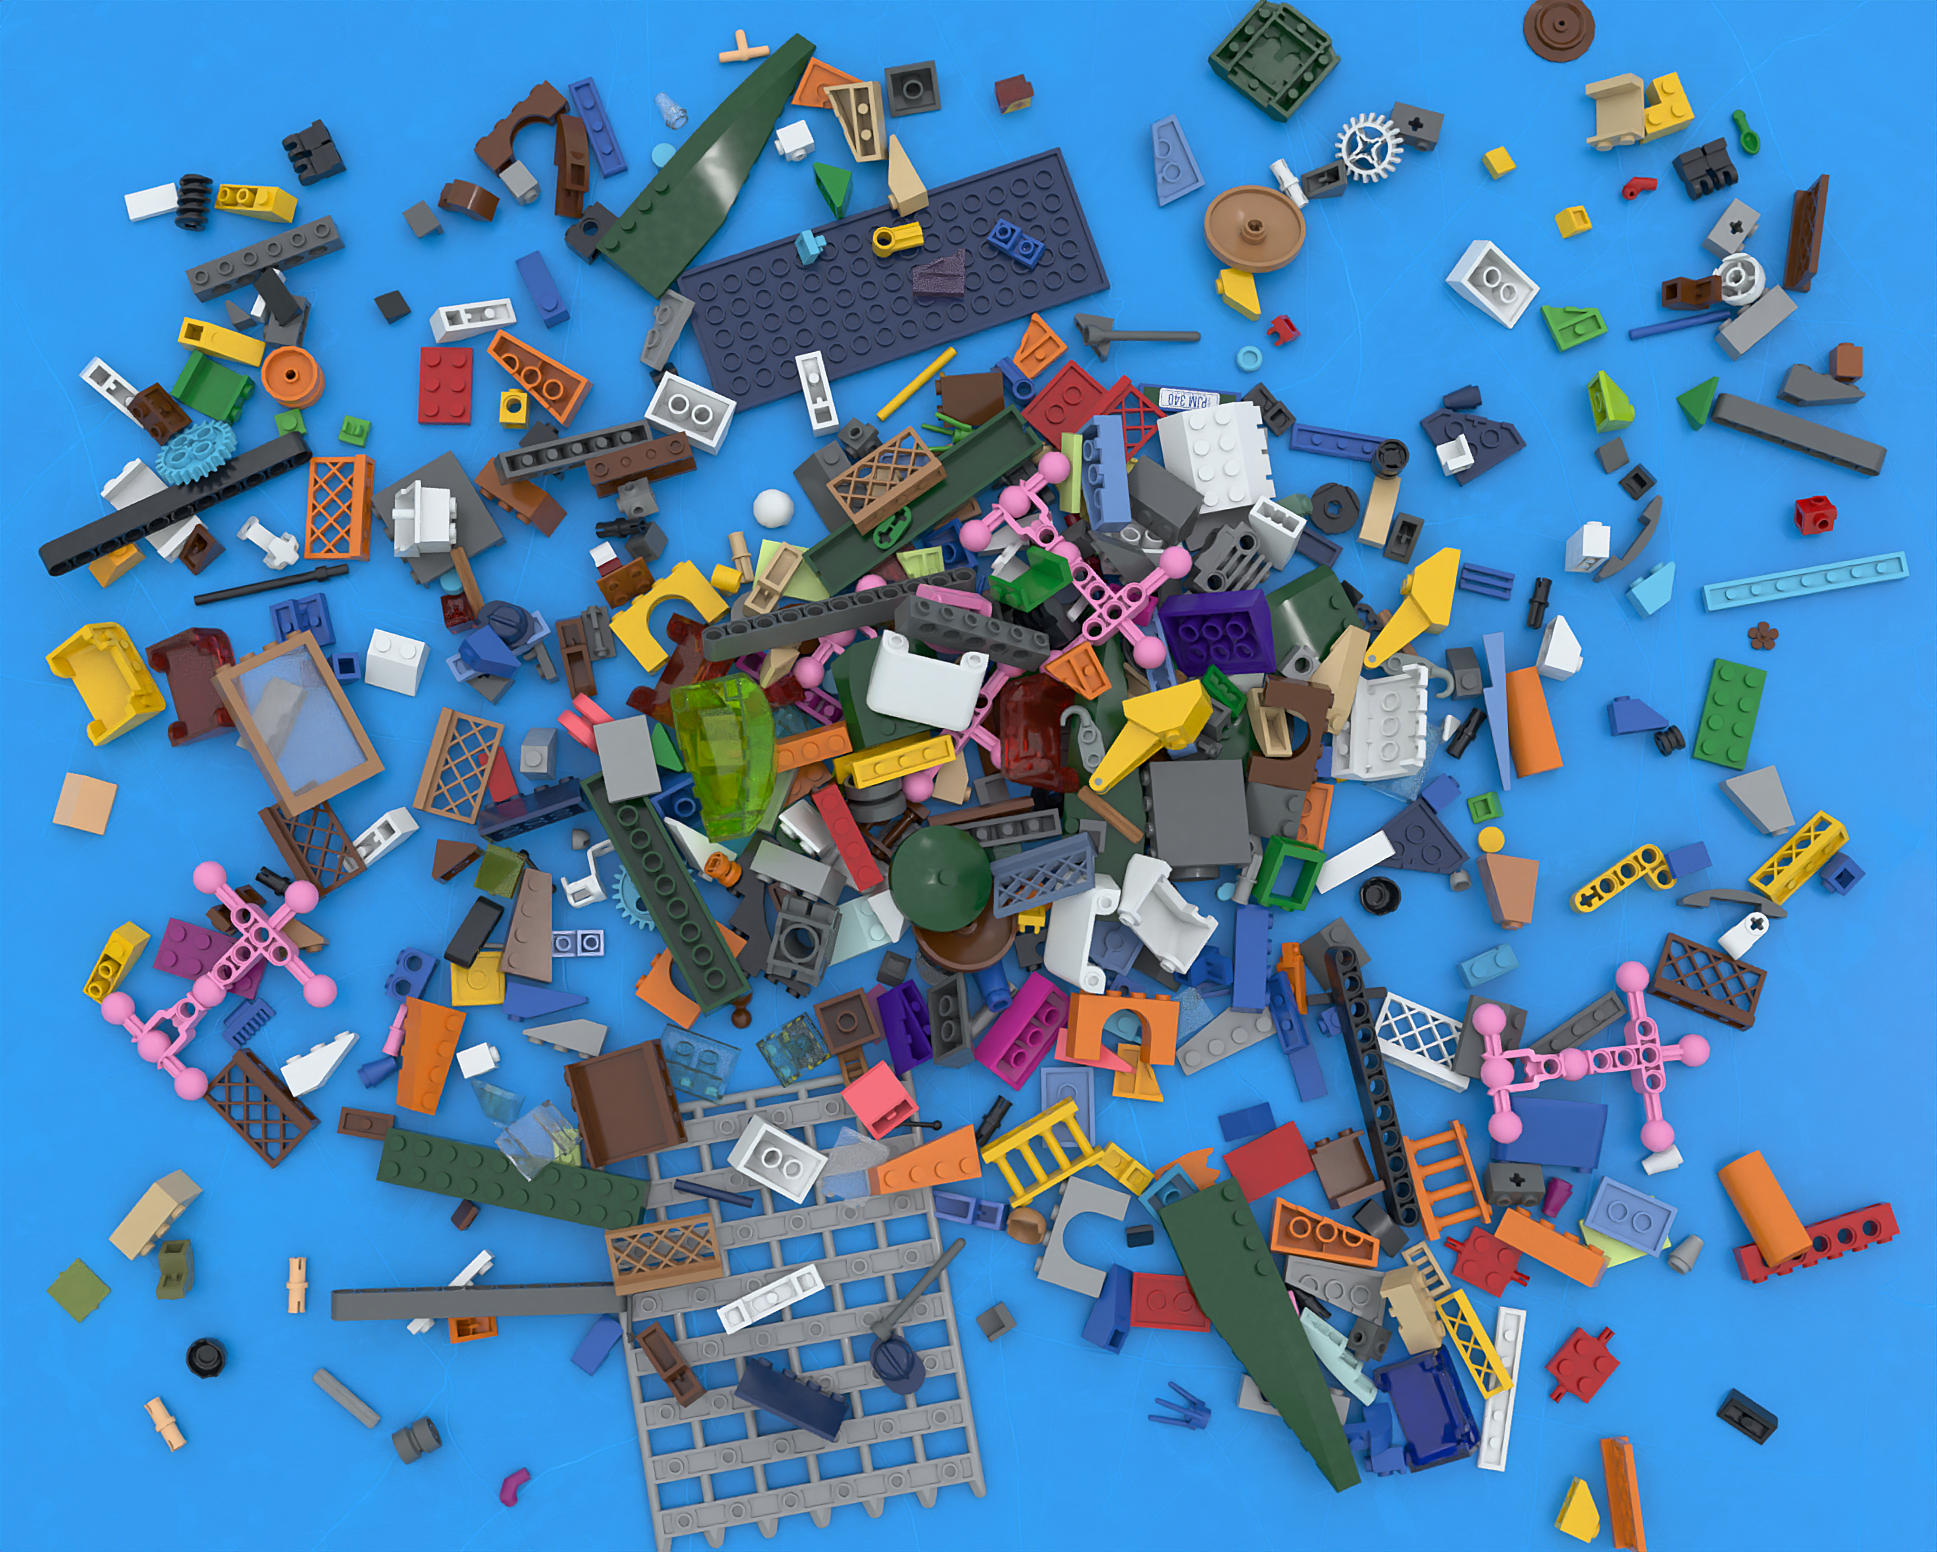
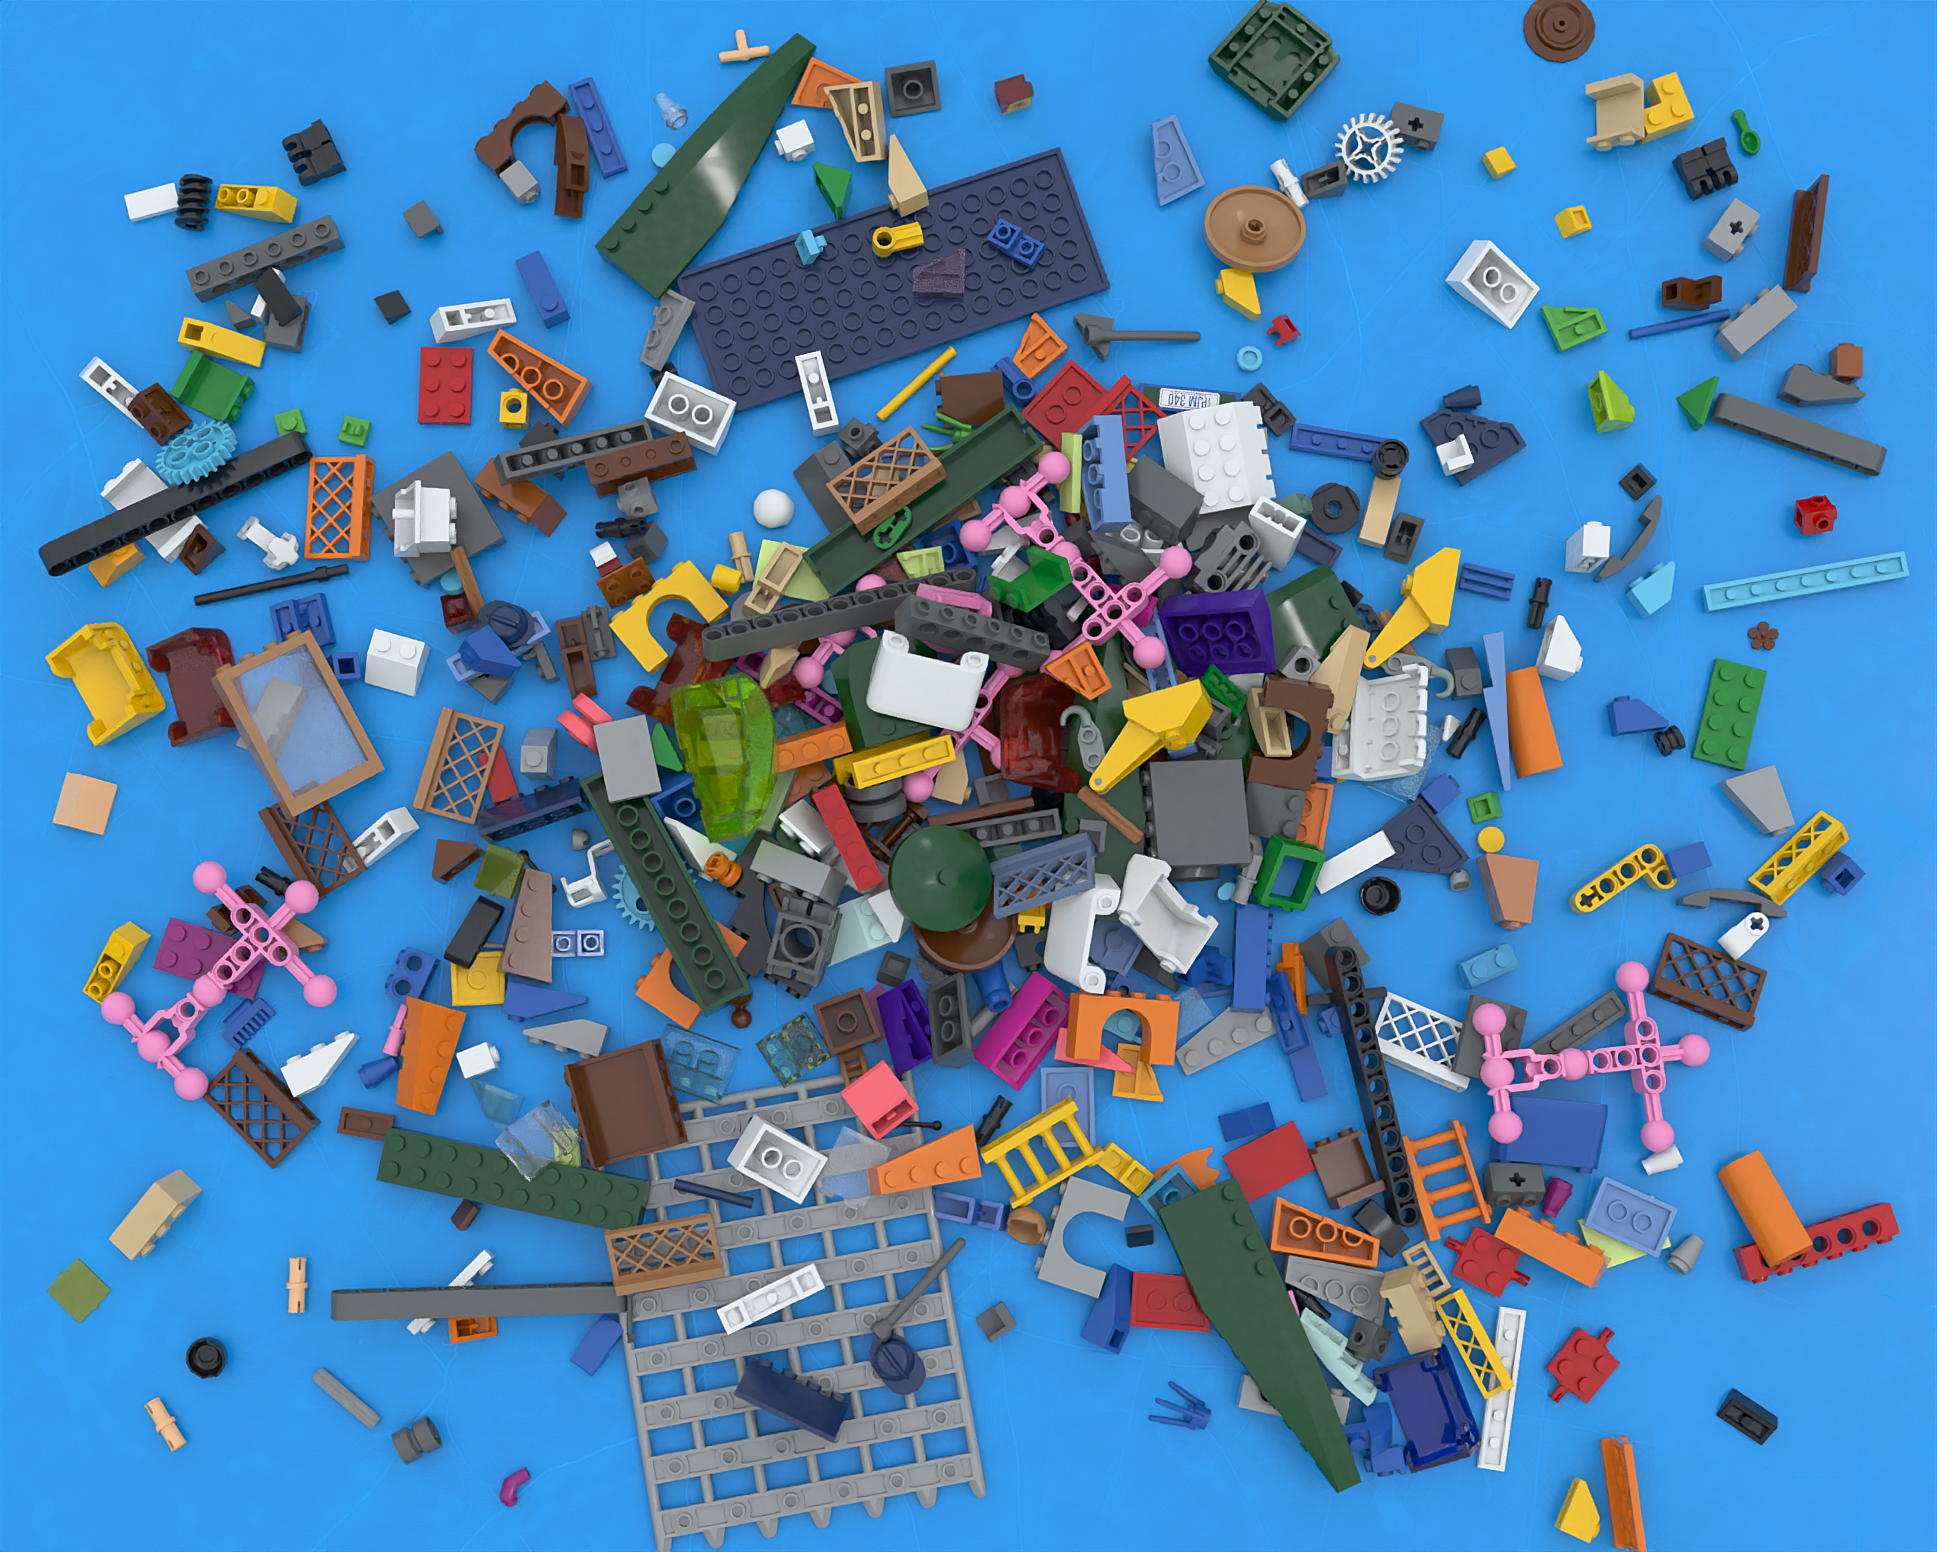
(176, 1269): olive brick -> none
(293, 377): orange wheel -> none
(468, 199): reddish brown brick -> none
(582, 244): black brick -> none
(671, 1364): reddish brown slope -> none
(1612, 455): dark grey slope -> none
(1638, 184): red arm -> none
(1741, 279): white cylinder -> none

